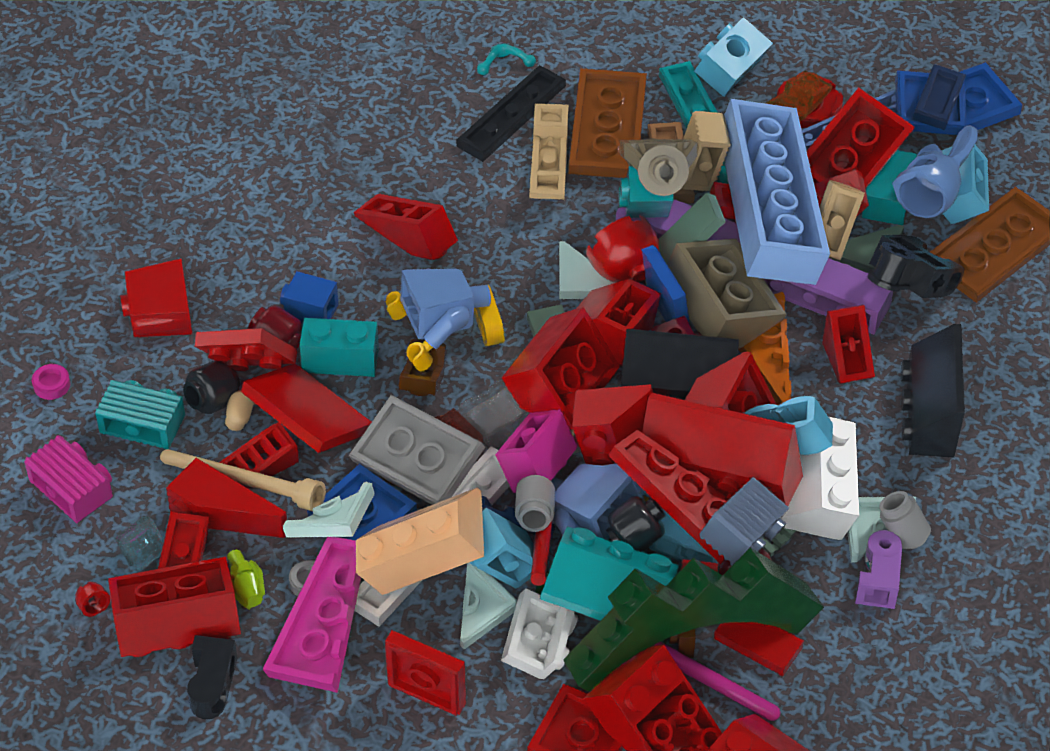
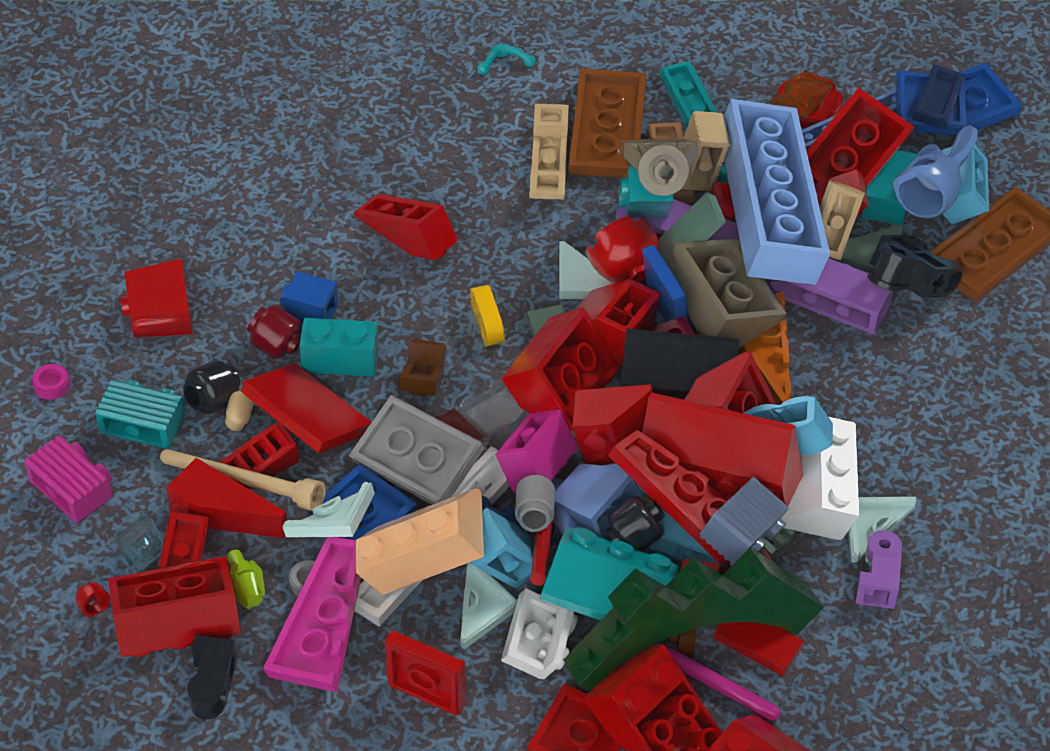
(246, 348): red plate -> none
(437, 306): medium blue torso -> none
(510, 113): black tile -> none
(732, 56): medium azure brick -> none
(848, 343): red slope -> none
(905, 519): light grey brick -> none
(934, 394): black slope -> none

